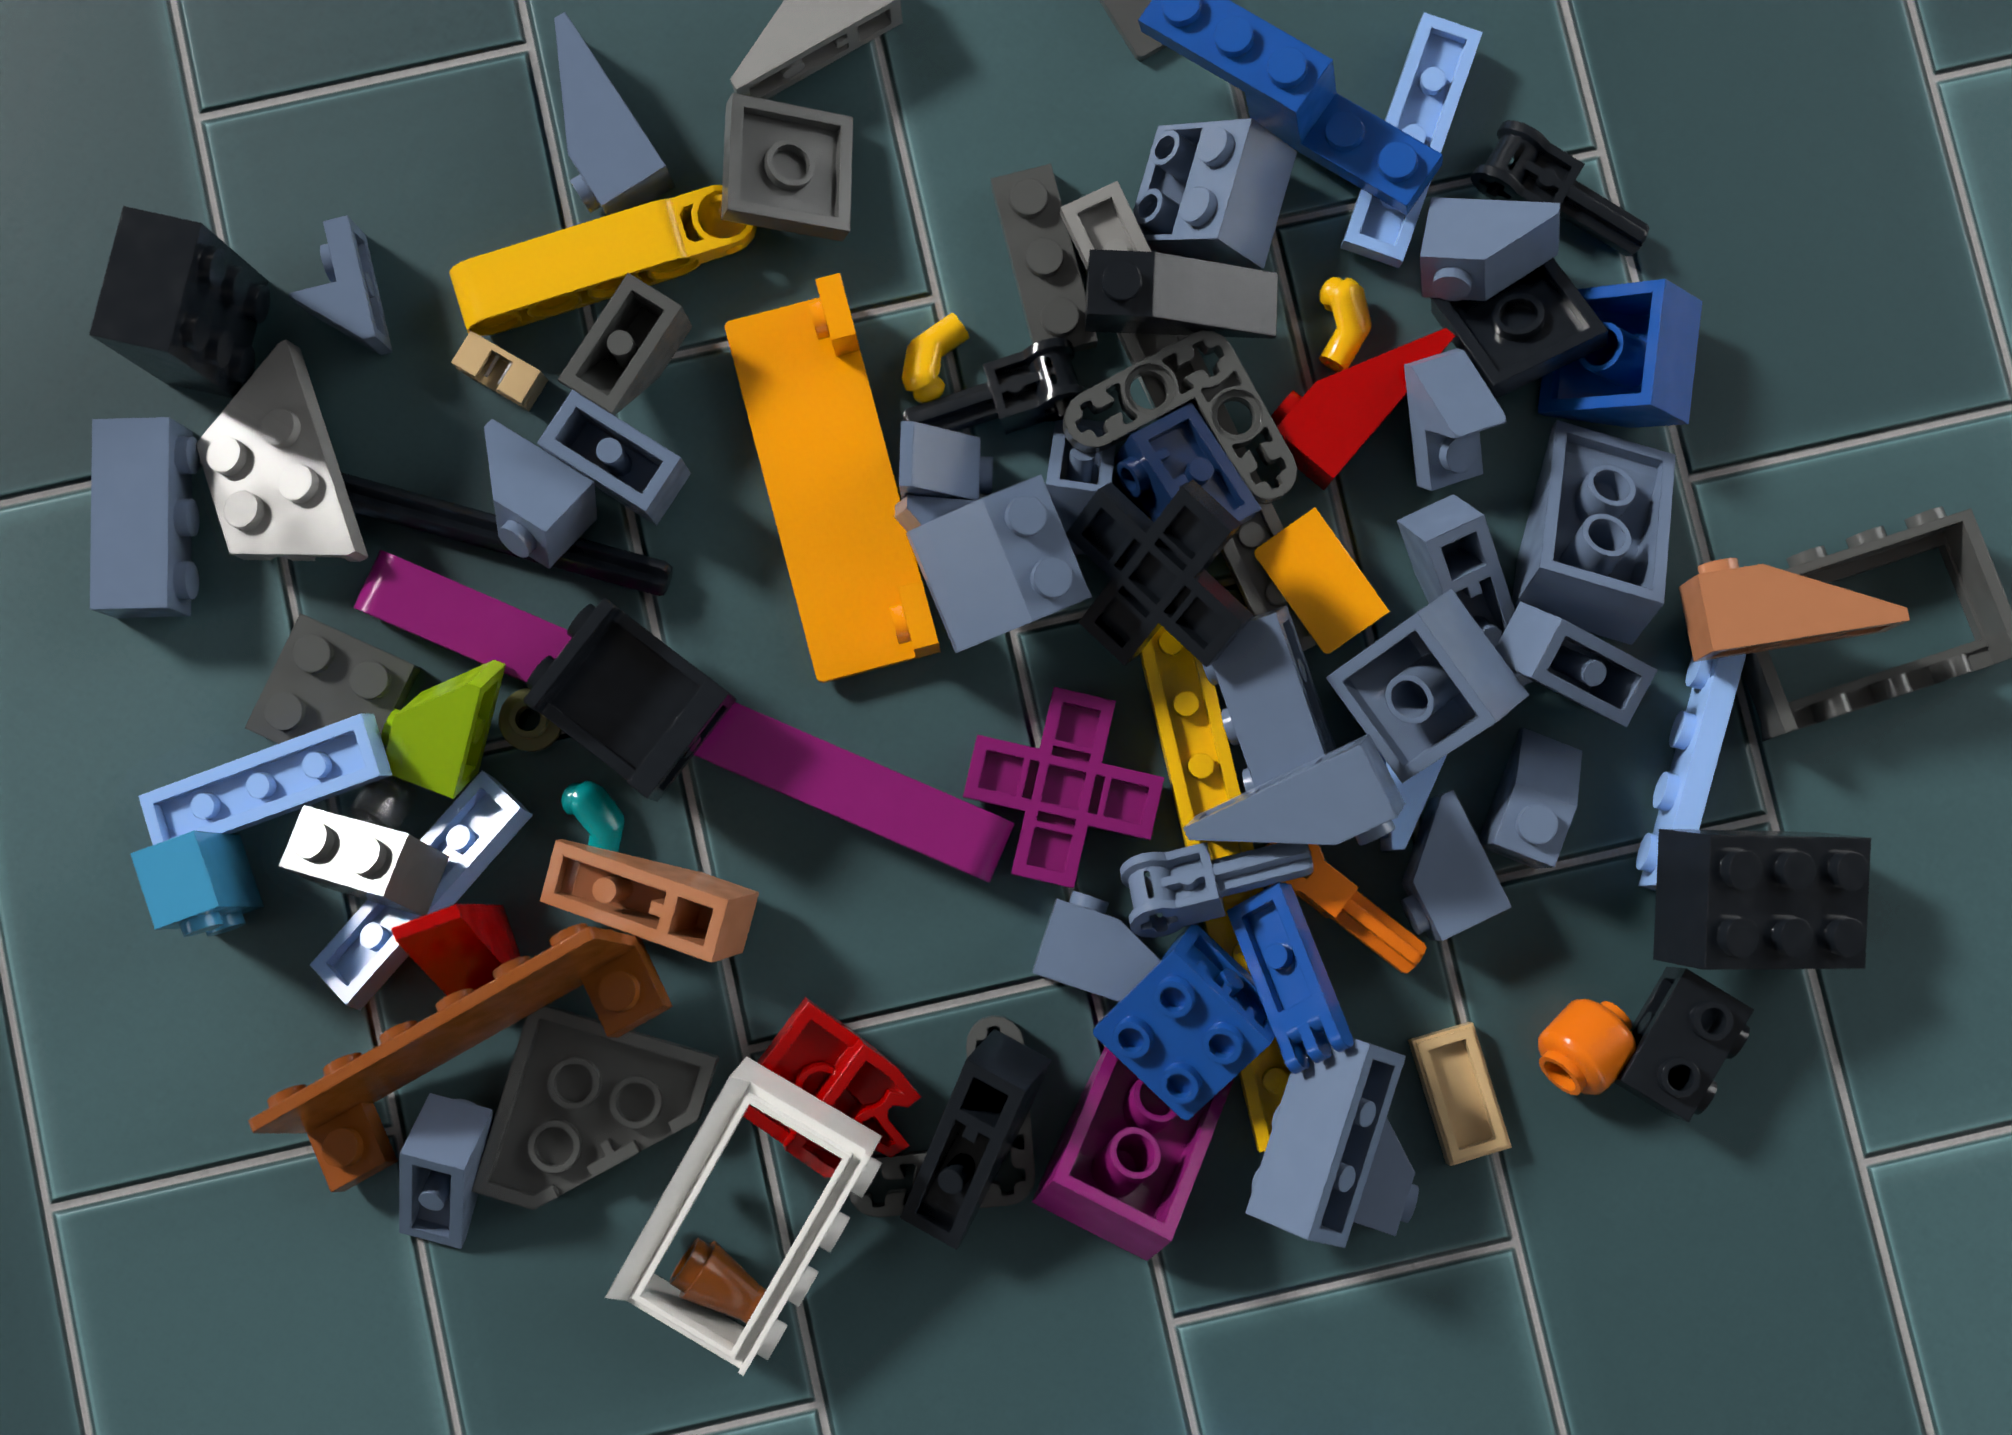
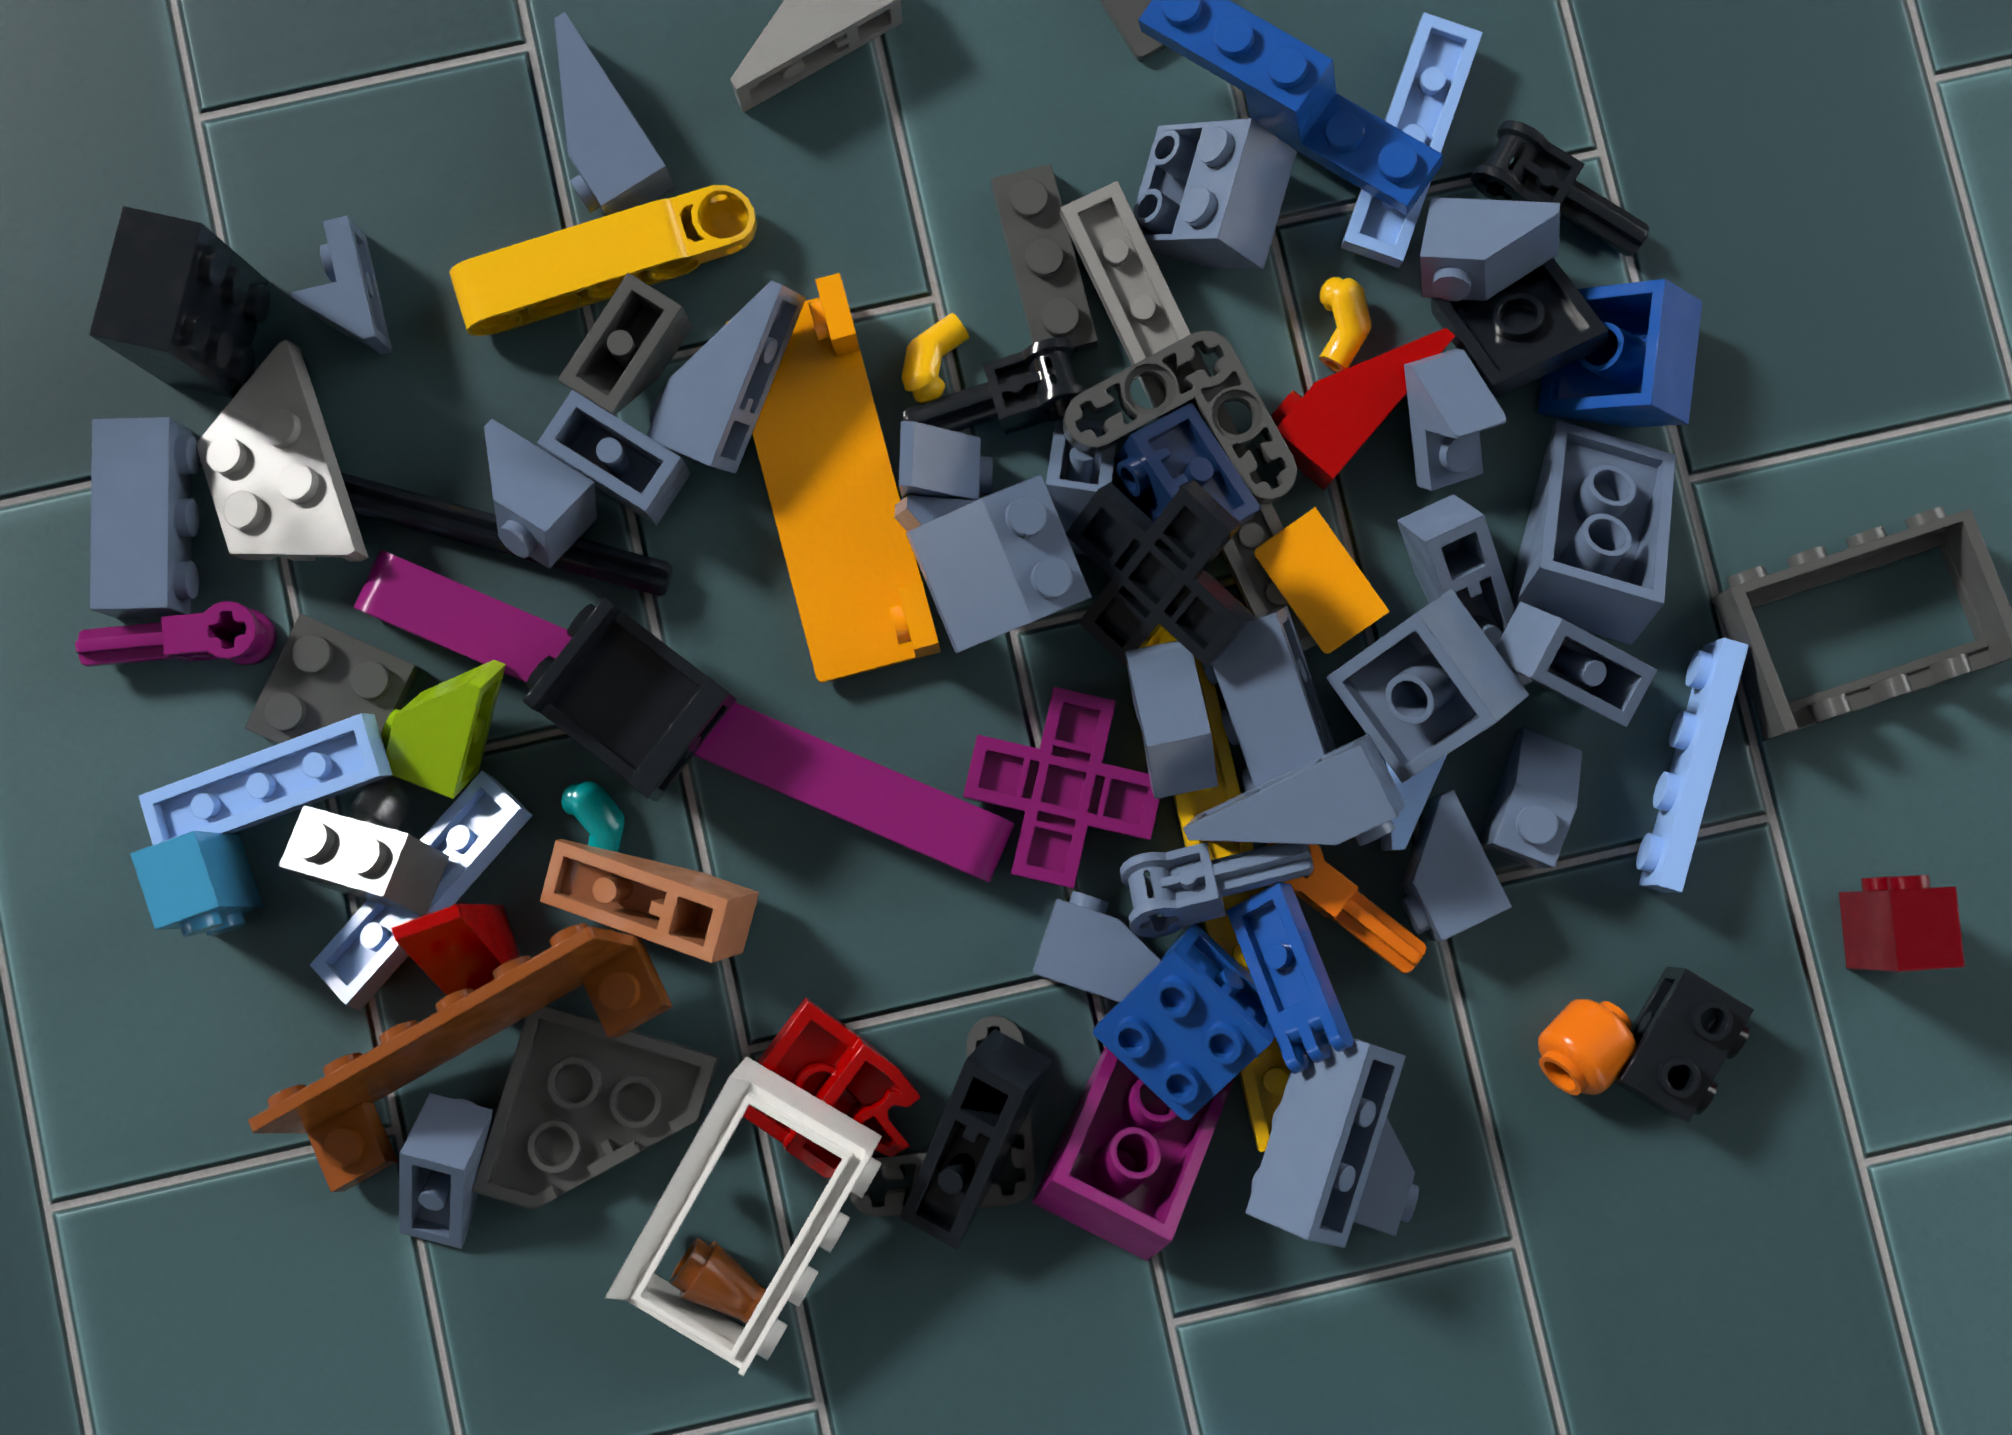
(183, 638): none -> magenta connector
(499, 371): tan piece -> none
(509, 722): olive plate -> none
(722, 388): none -> sand blue slope
(787, 167): dark grey plate -> none
(1172, 719): none -> sand blue slope
(1177, 296): slope -> none
(1459, 1093): tan tile -> none
(1761, 899): black brick -> none
(1767, 608): nougat slope -> none
(1901, 925): none -> dark red brick

